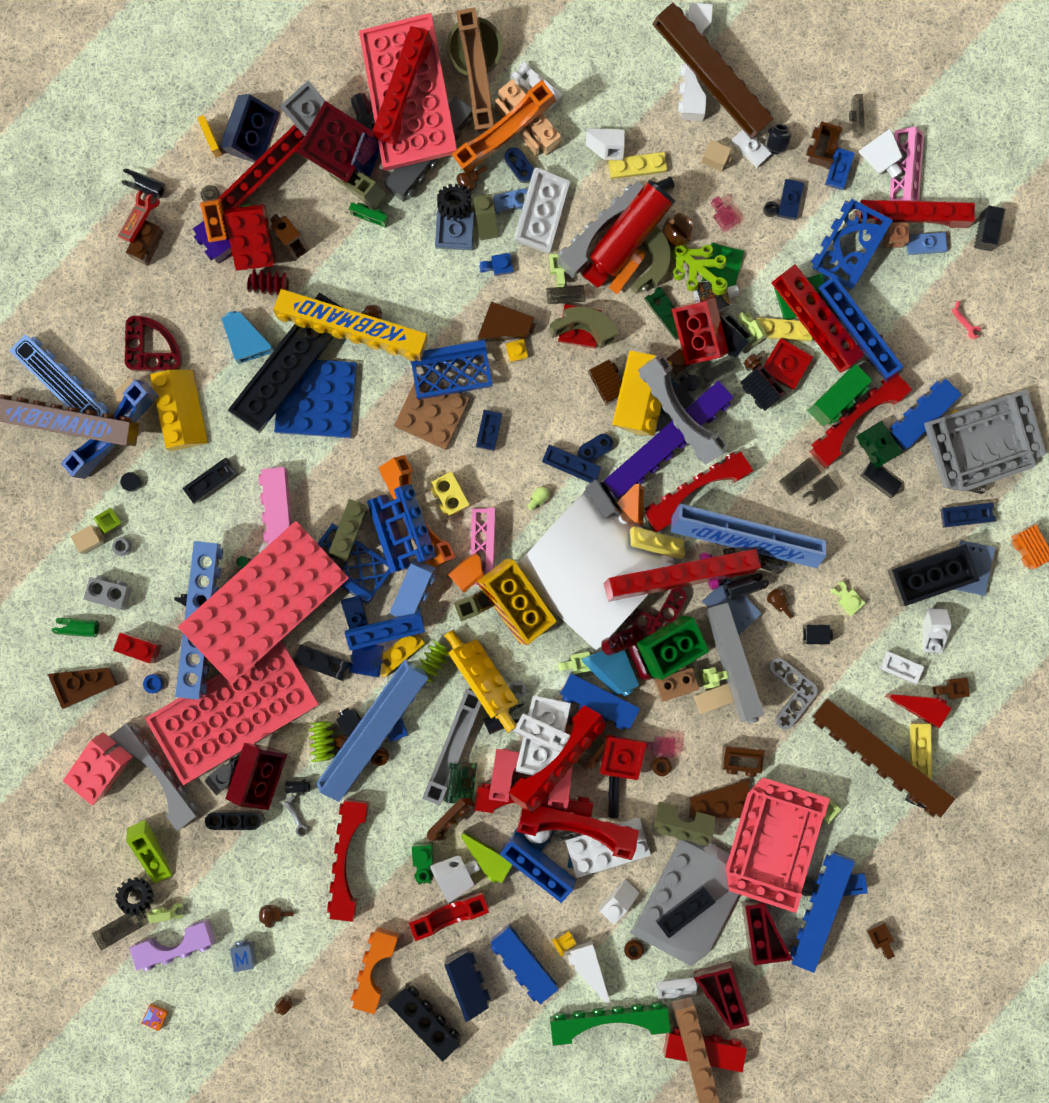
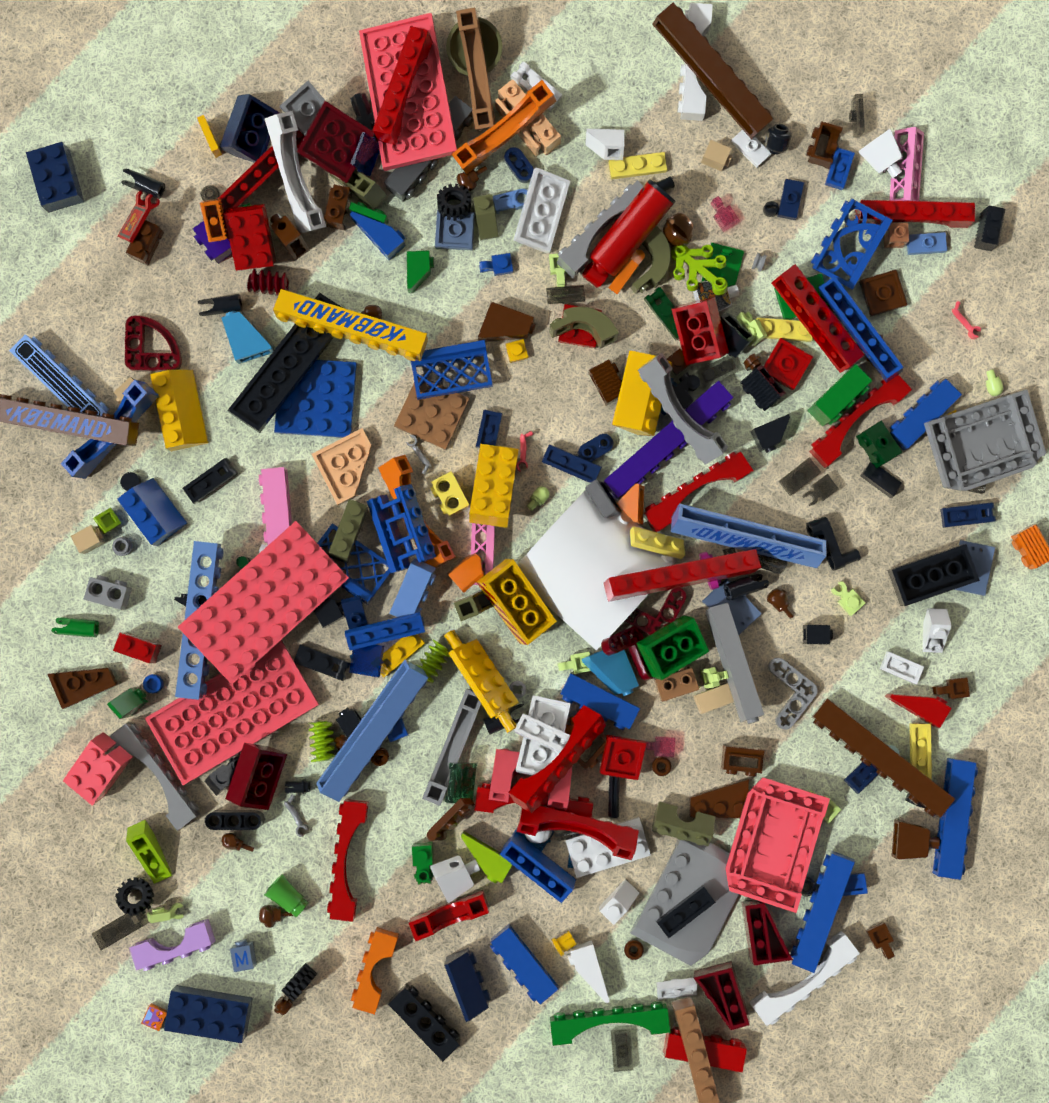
(55, 177): none -> dark blue brick
(128, 702): none -> green slope
(152, 511): none -> blue slope
(208, 1014): none -> dark blue brick
(222, 304): none -> black piece
(231, 842): none -> reddish brown piece
(282, 133): none -> white arch
(286, 896): none -> bright green plant
(299, 982): none -> black tyre
(329, 612): none -> black slope
(337, 206): none -> reddish brown window
(344, 464): none -> light nougat plate
(381, 235): none -> blue slope
(418, 268): none -> green slope
(424, 460): none -> light grey piece
(493, 485): none -> yellow brick
(523, 449): none -> coral piece
(621, 1050): none -> clear smoke plate
(759, 262): none -> light grey bush
(770, 434): none -> black slope
(822, 528): none -> black beam
(838, 954): none -> white arch
(861, 777): none -> dark blue plate
(883, 293): none -> reddish brown tile
(912, 841): none -> reddish brown torso
(954, 823): none -> blue brick
(993, 384): none -> yellowish green cylinder

